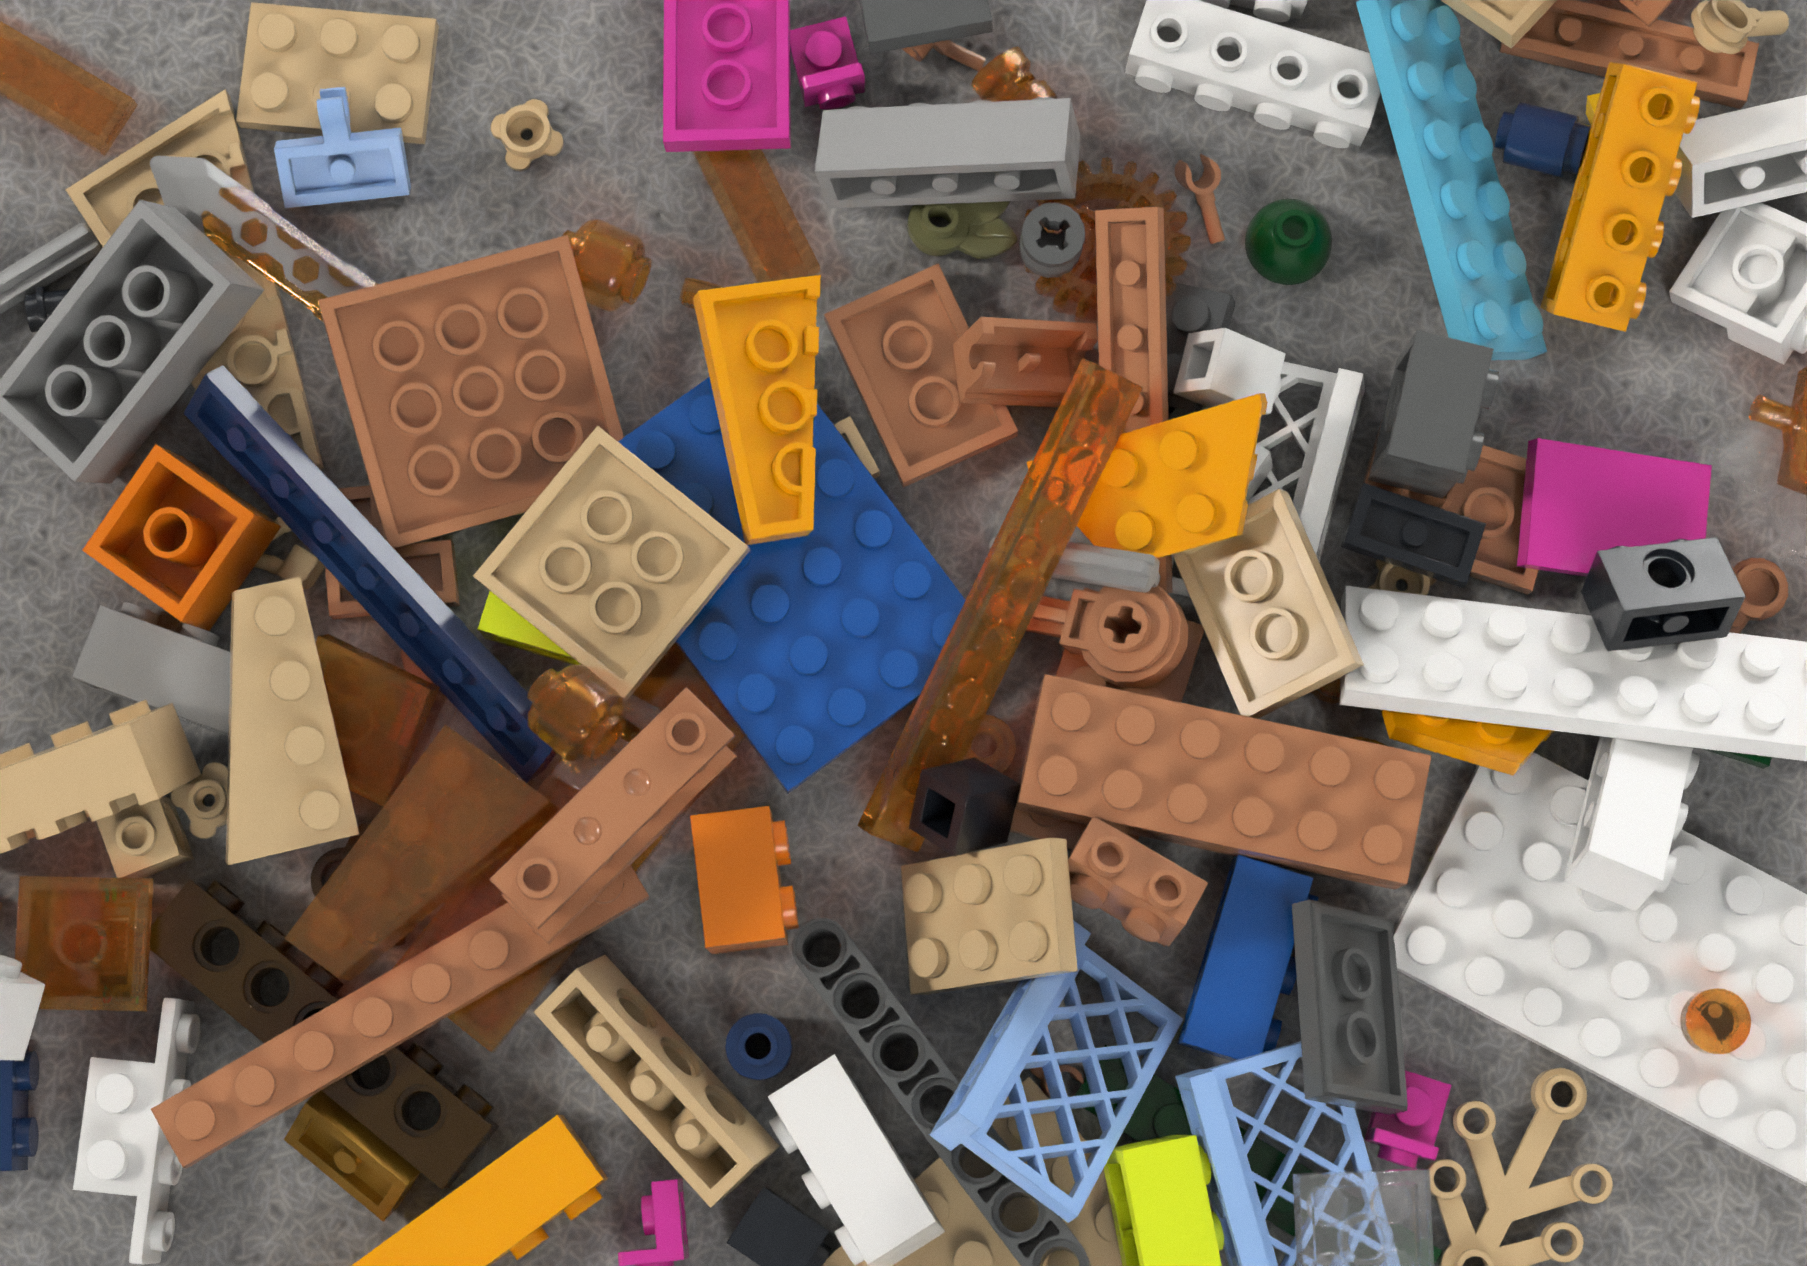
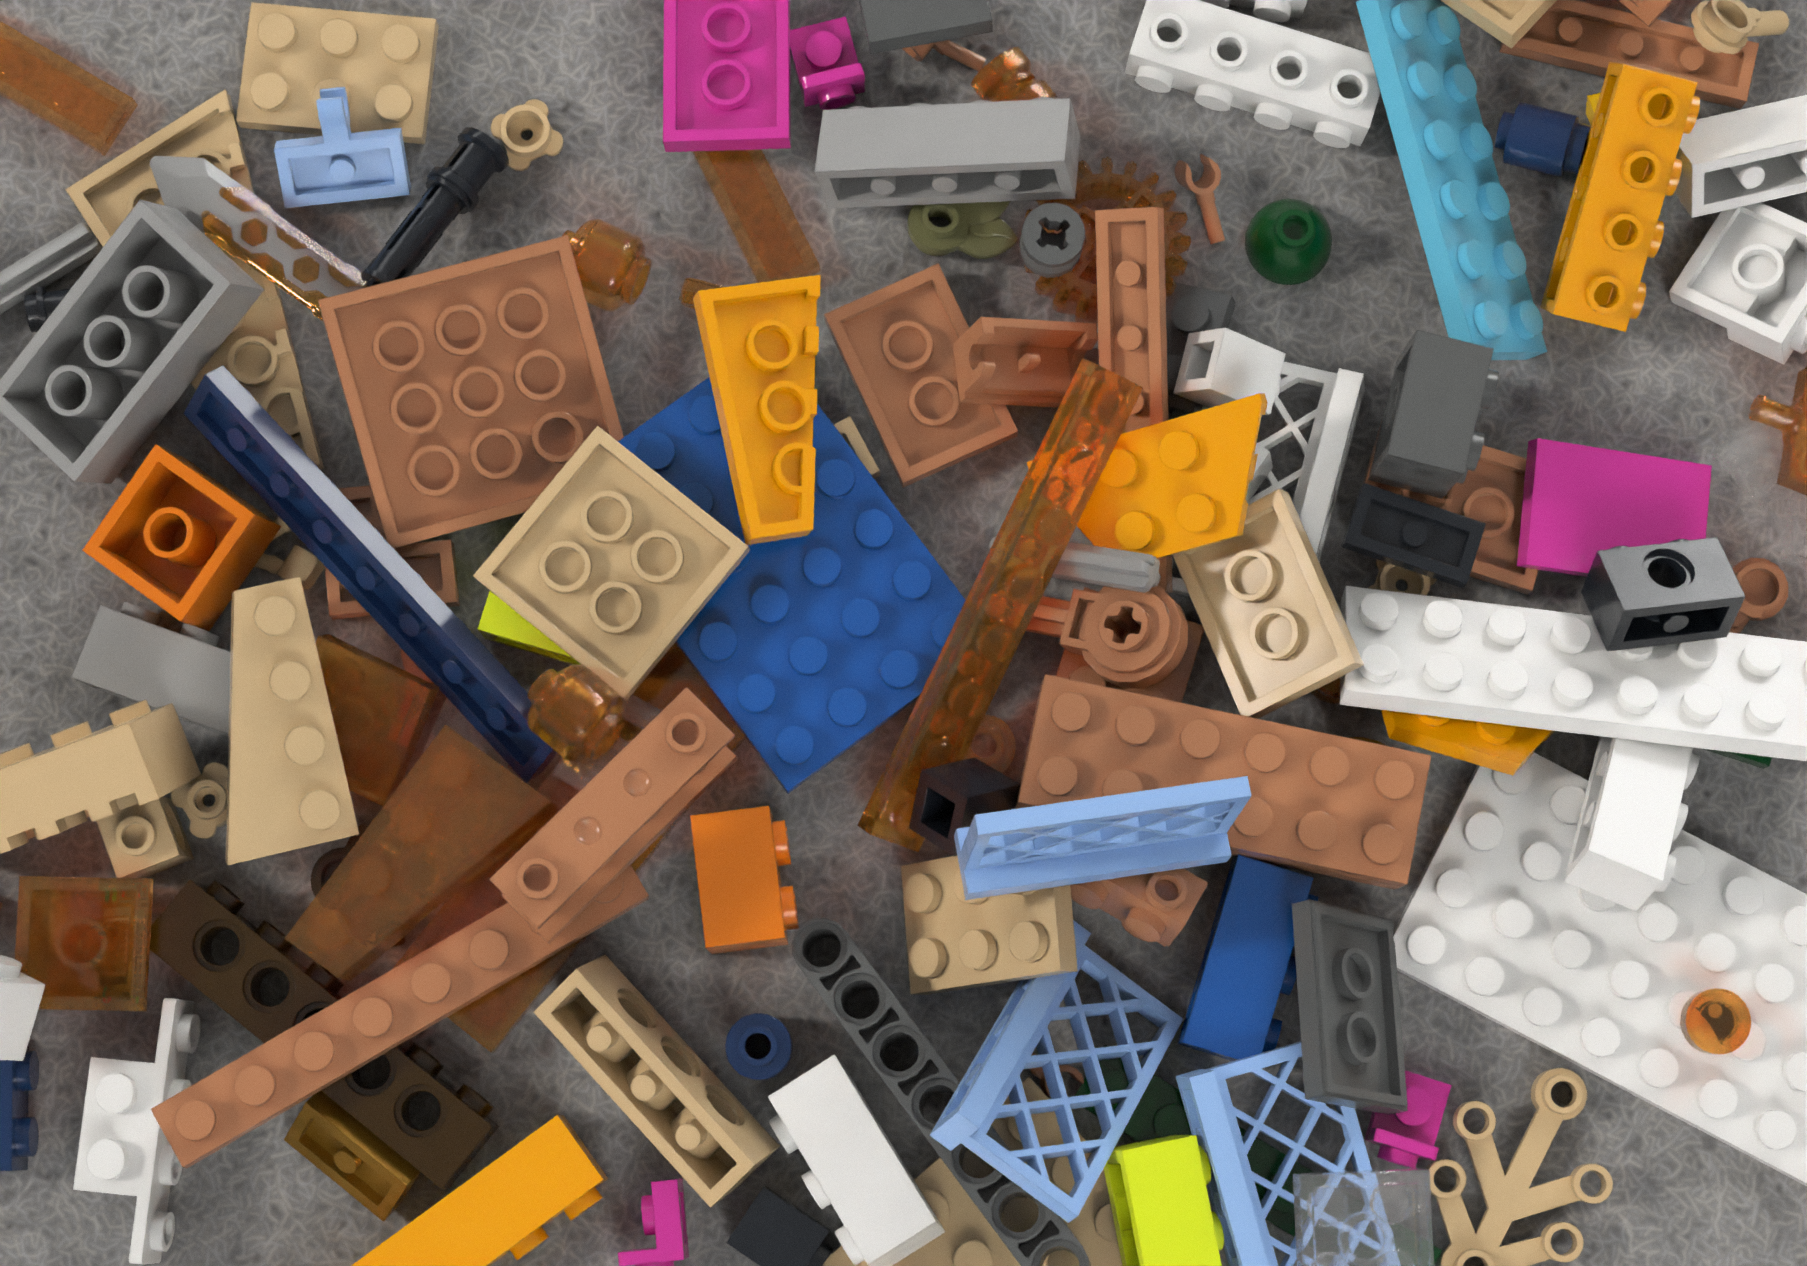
(449, 193): none -> black pin
(1099, 838): none -> light blue fence

